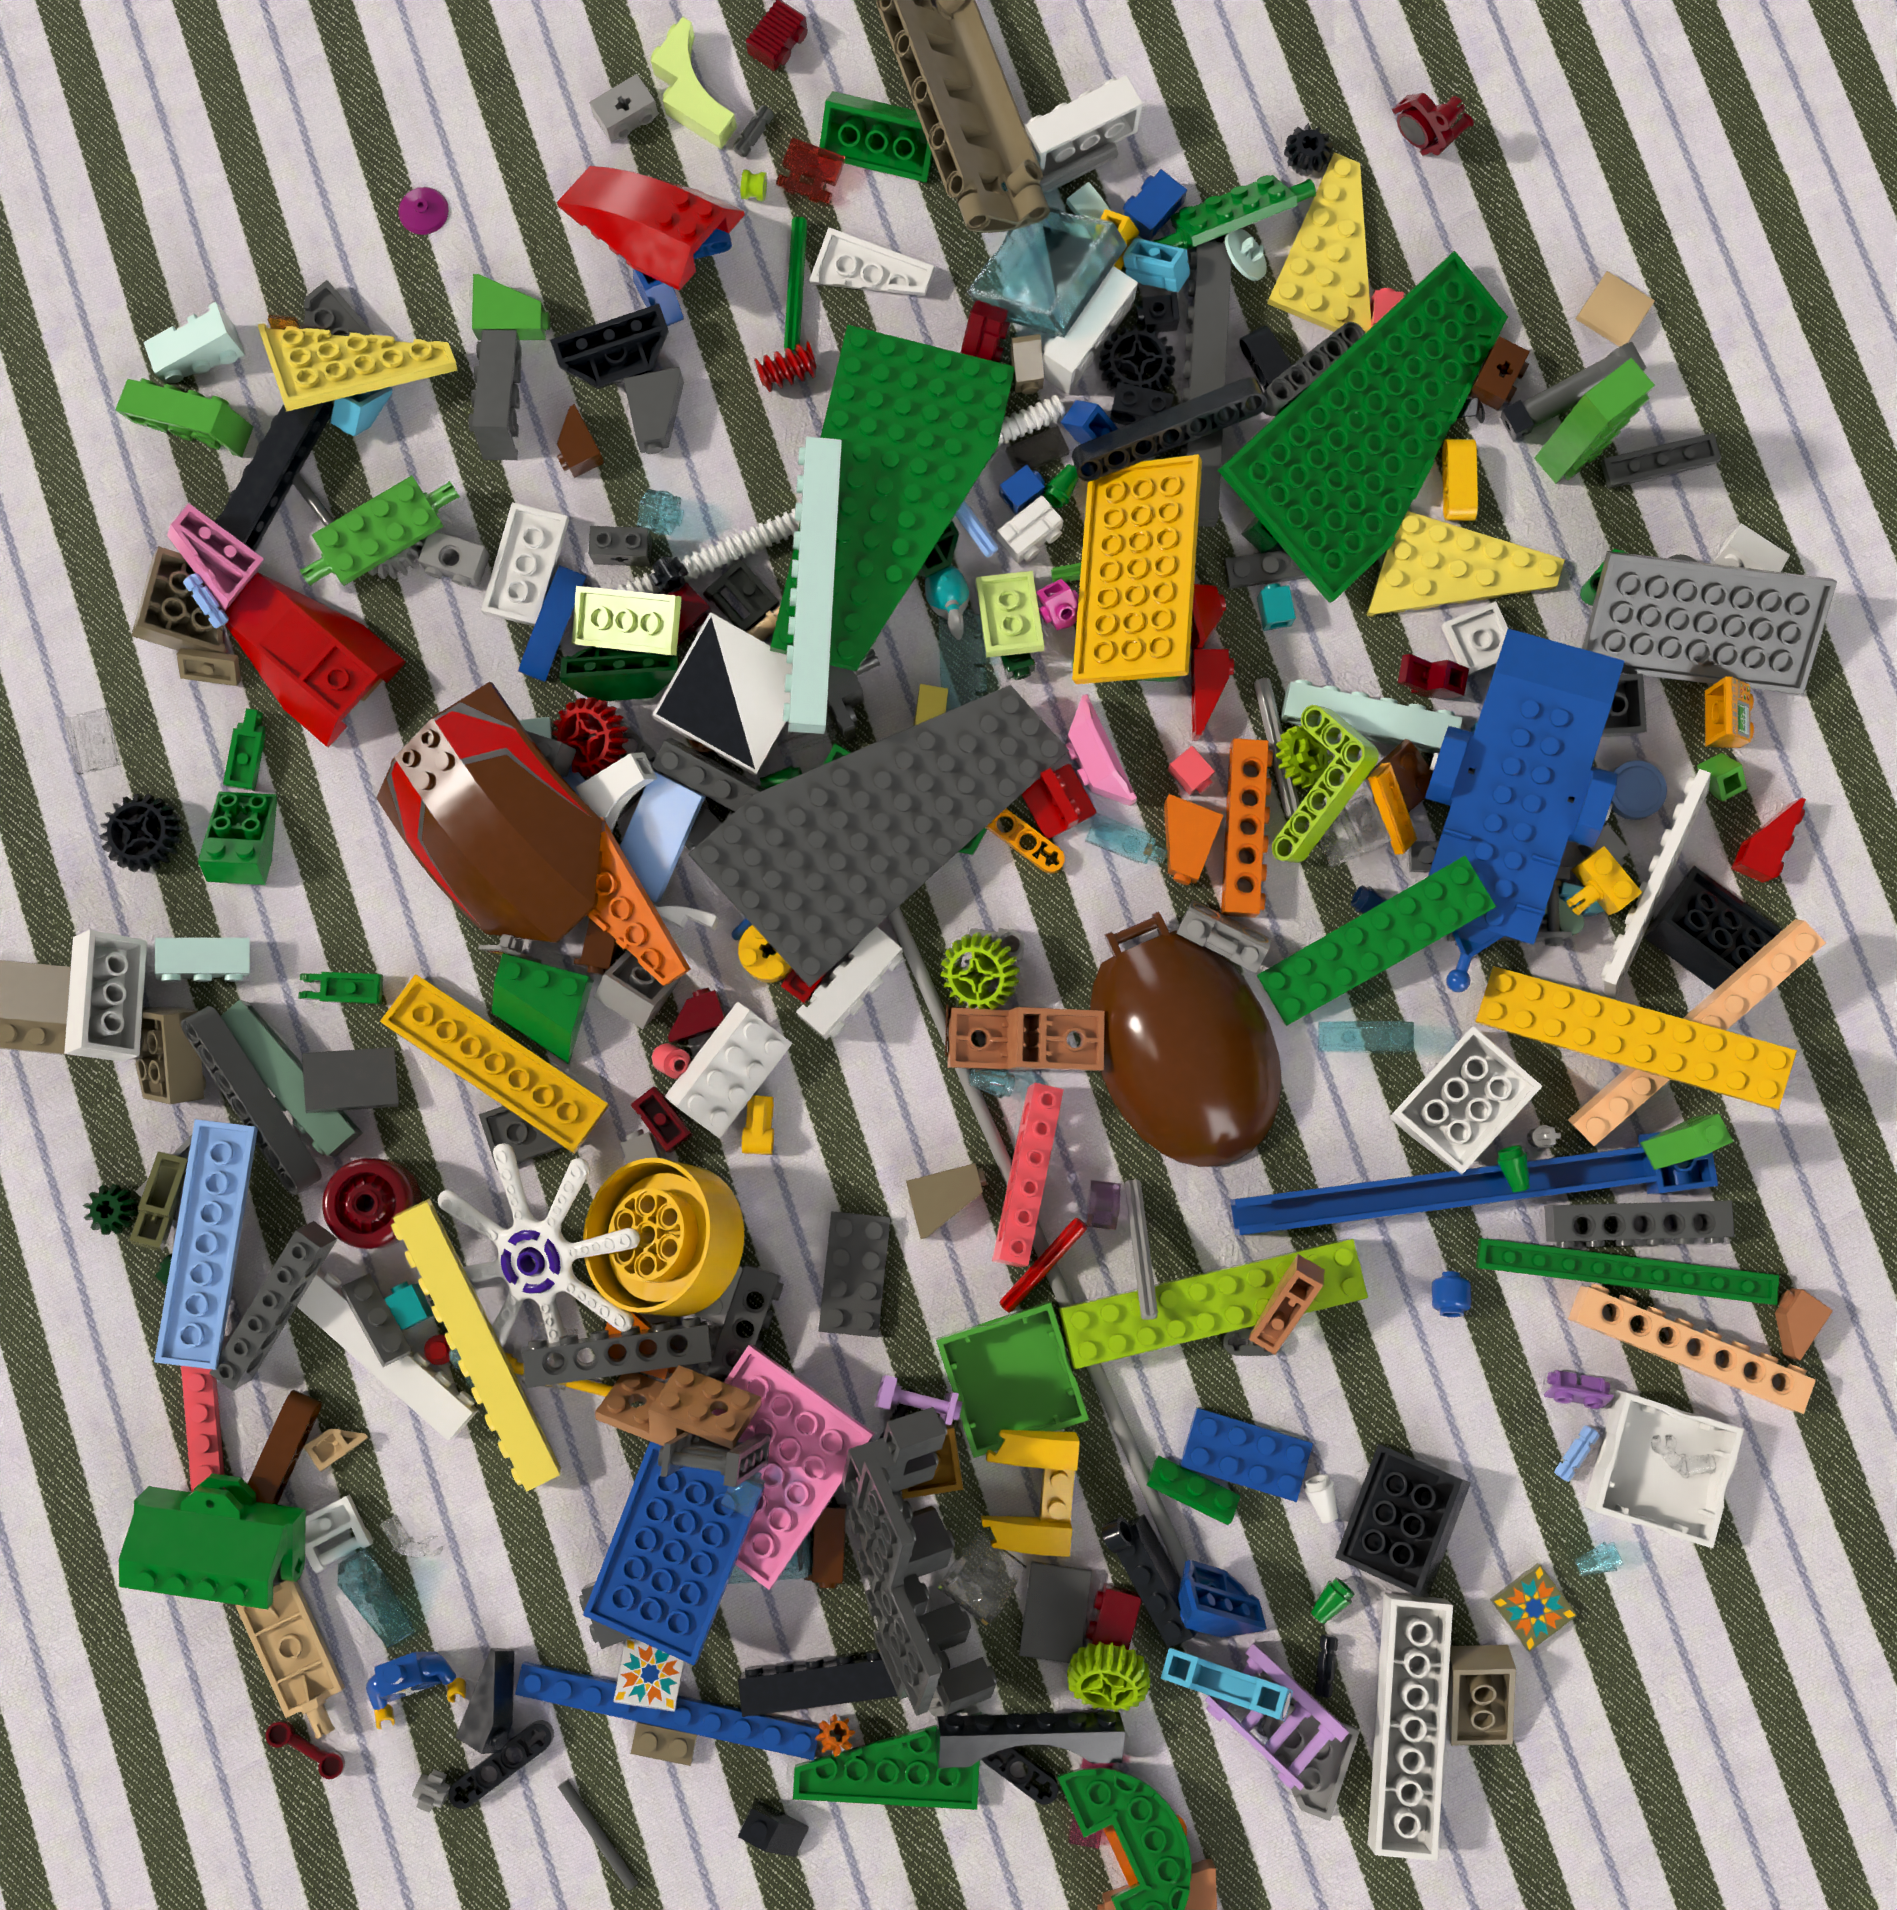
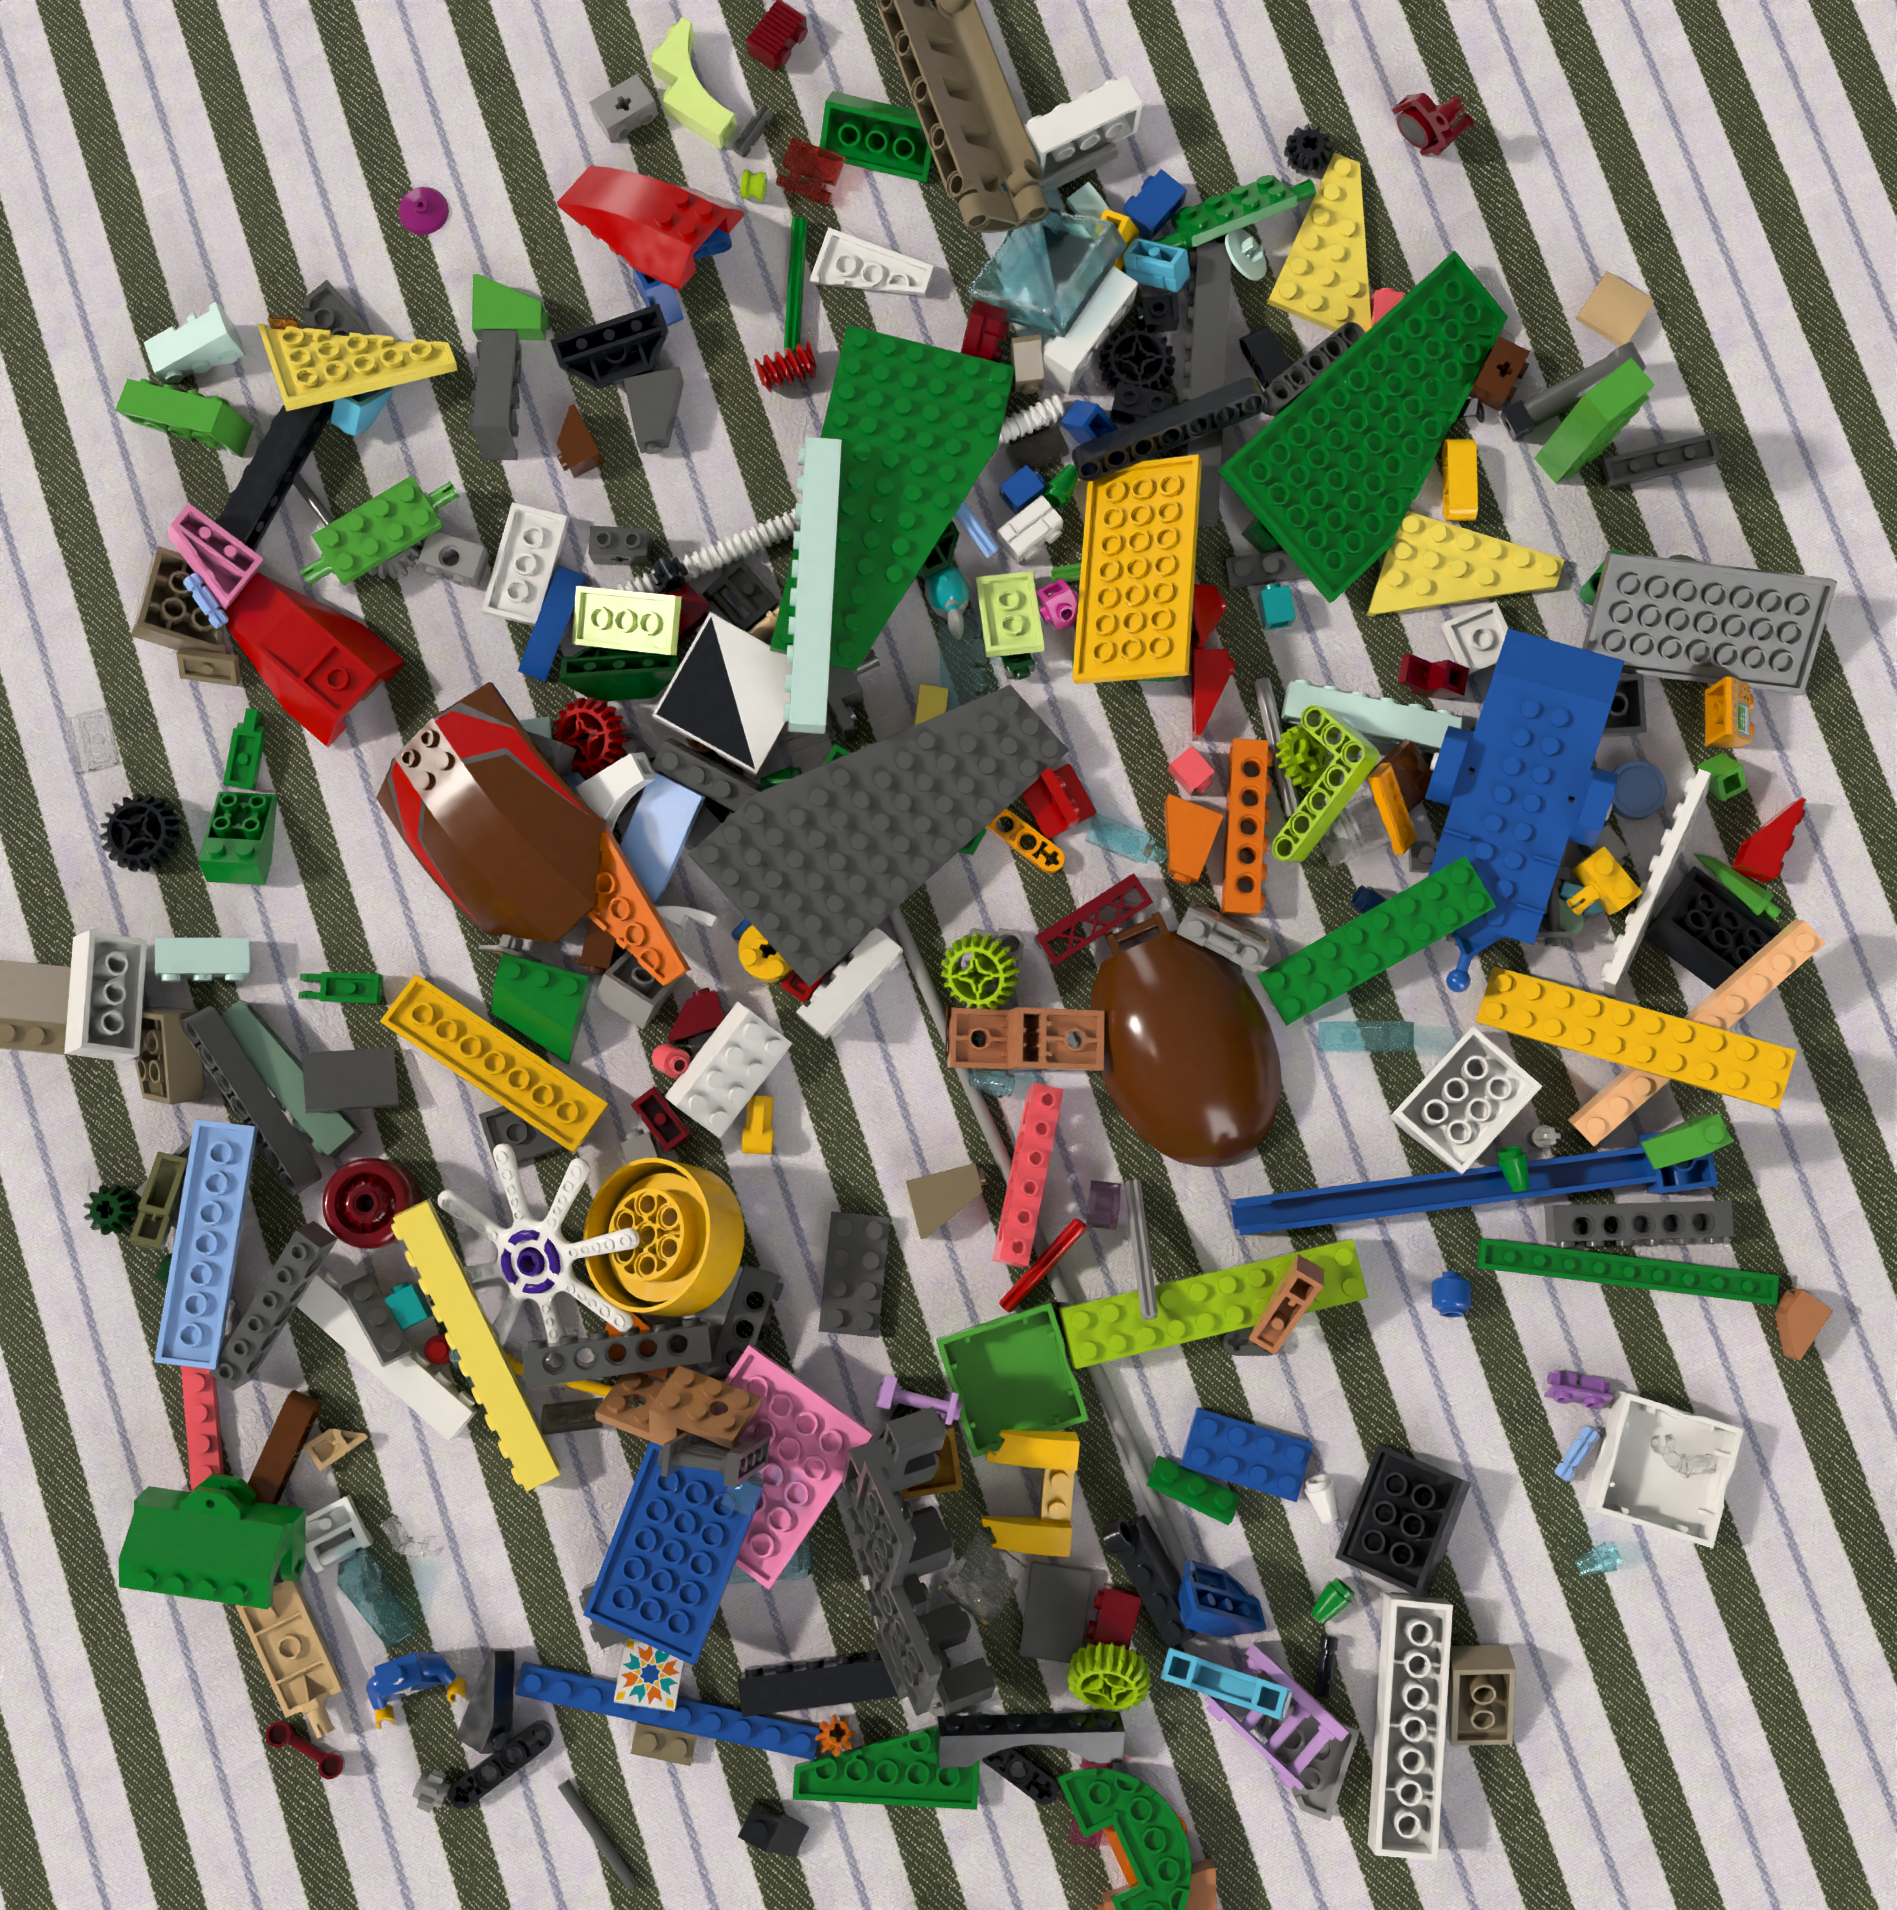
(570, 1416): none -> clear smoke plate
(660, 512): clear light blue brick -> none
(829, 1547): reddish brown brick -> none
(1088, 910): none -> dark red fence
(1096, 756): bright pink wedge -> none
(1533, 1607): tile -> none
(1749, 892): none -> bright green bar
(1750, 550): white brick -> none
(1794, 1386): light nougat brick -> none

